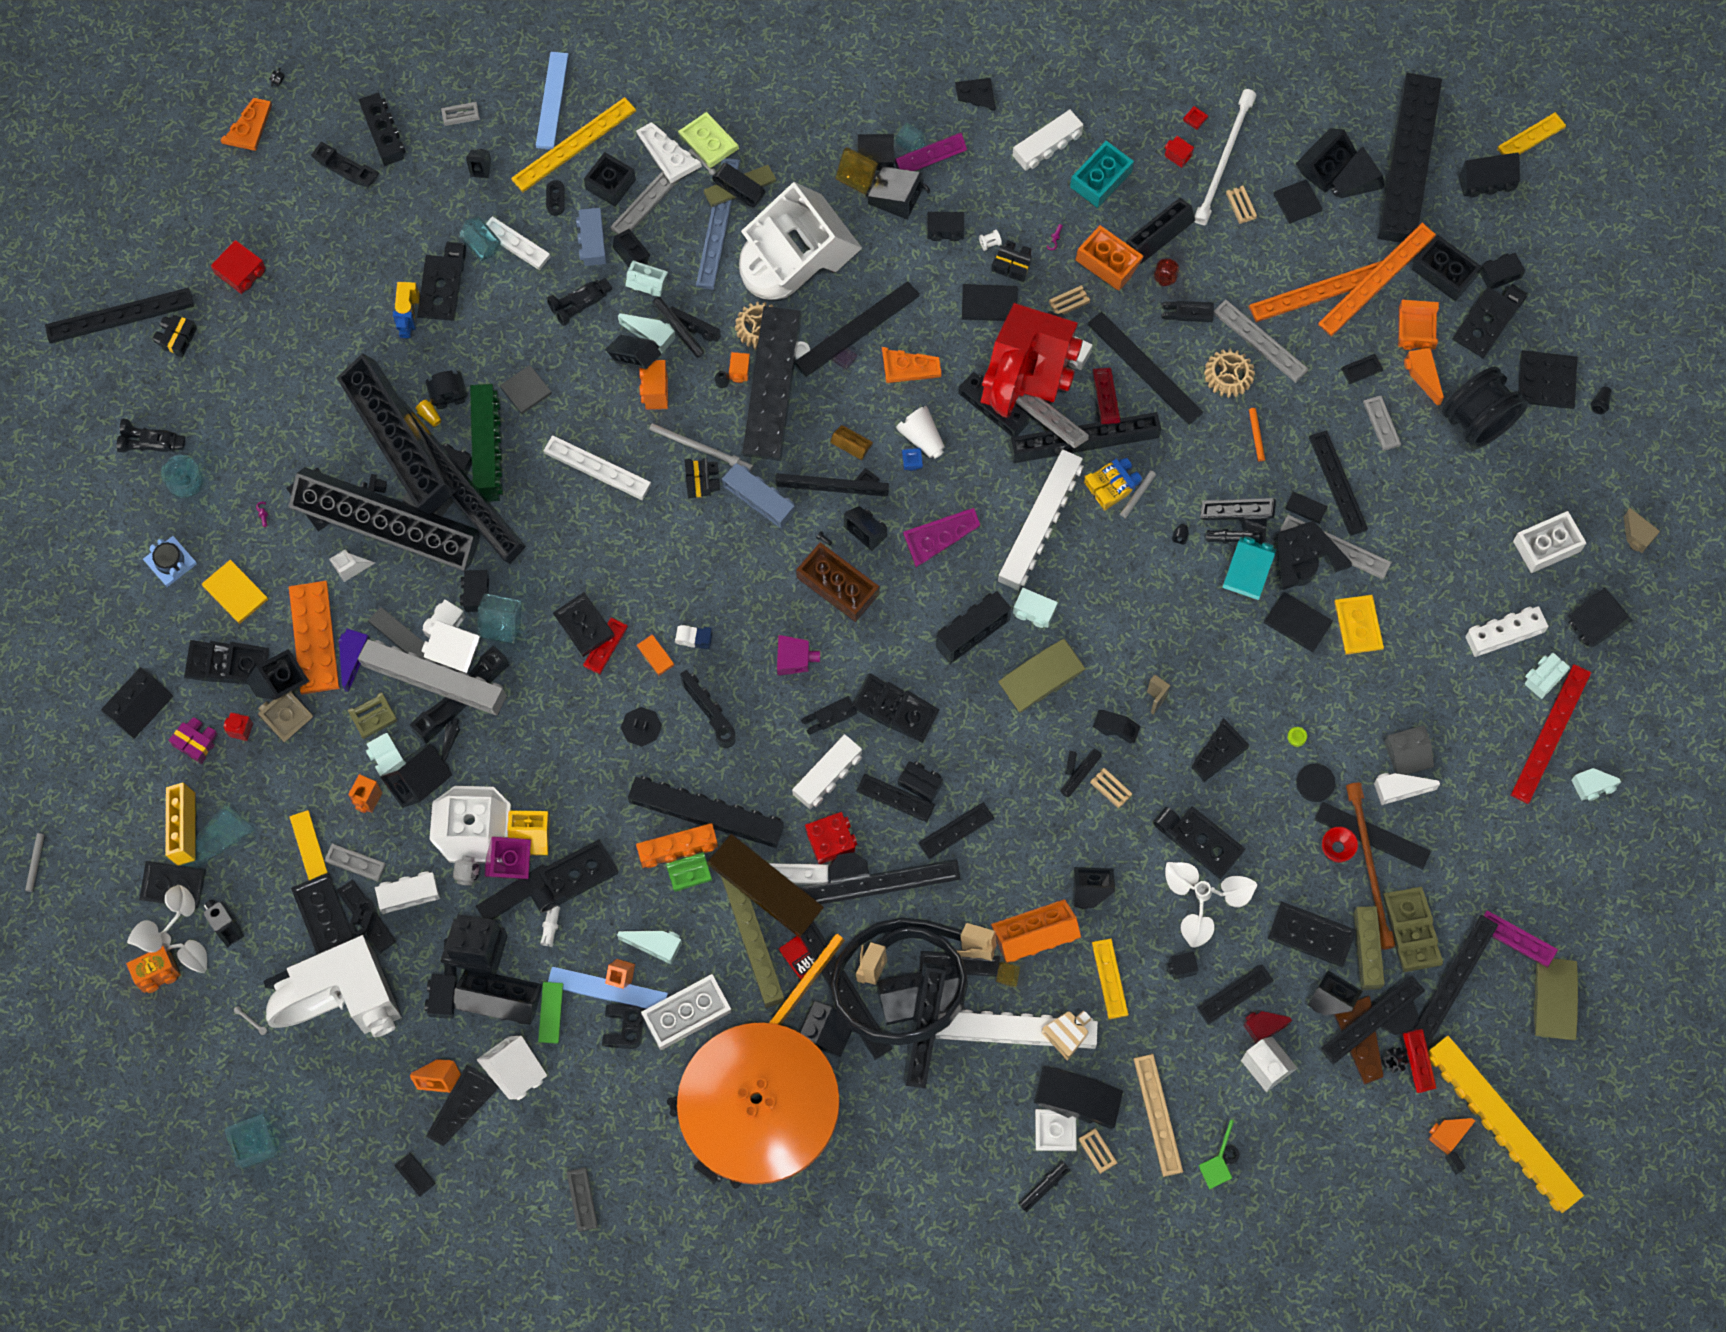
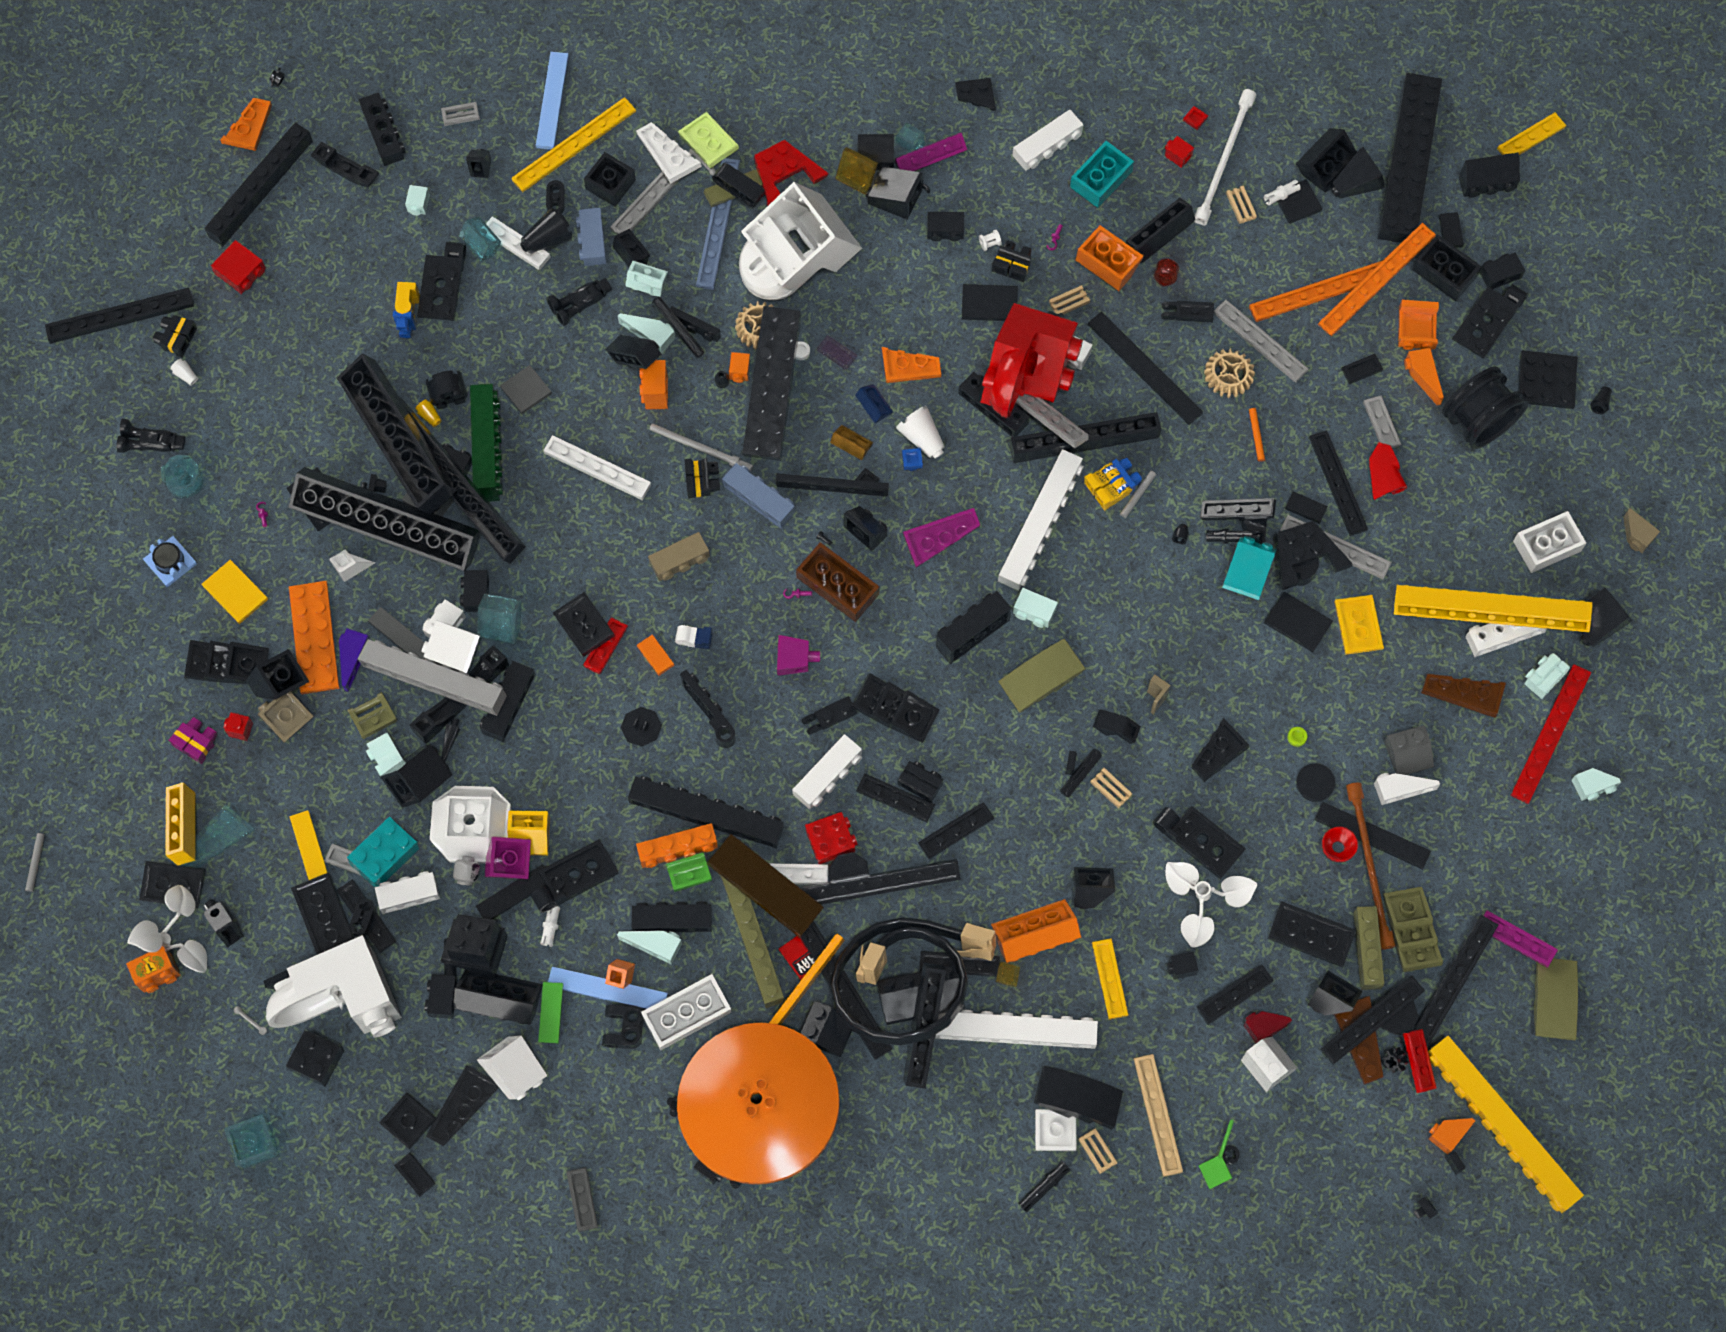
(136, 703): black slope -> none
(183, 371): none -> white cone
(258, 184): none -> black brick
(314, 1058): none -> black brick
(365, 794): orange brick -> none
(383, 852): none -> teal brick
(407, 1120): none -> black tile
(417, 200): none -> light aqua brick
(436, 1076): orange slope -> none
(515, 685): none -> black brick
(546, 232): none -> black cone
(672, 917): none -> black brick
(679, 557): none -> dark tan brick
(781, 163): none -> red wing
(797, 593): none -> magenta hand
(856, 329): black tile -> none
(873, 403): none -> dark blue slope
(1067, 1032): tan torso -> none
(1106, 396): dark red tile -> none
(1282, 192): none -> white pin
(1385, 472): none -> red panel
(1426, 1208): none -> black tile
(1451, 229): none -> black tile
(1473, 695): none -> reddish brown wing
(1493, 608): none -> yellow brick

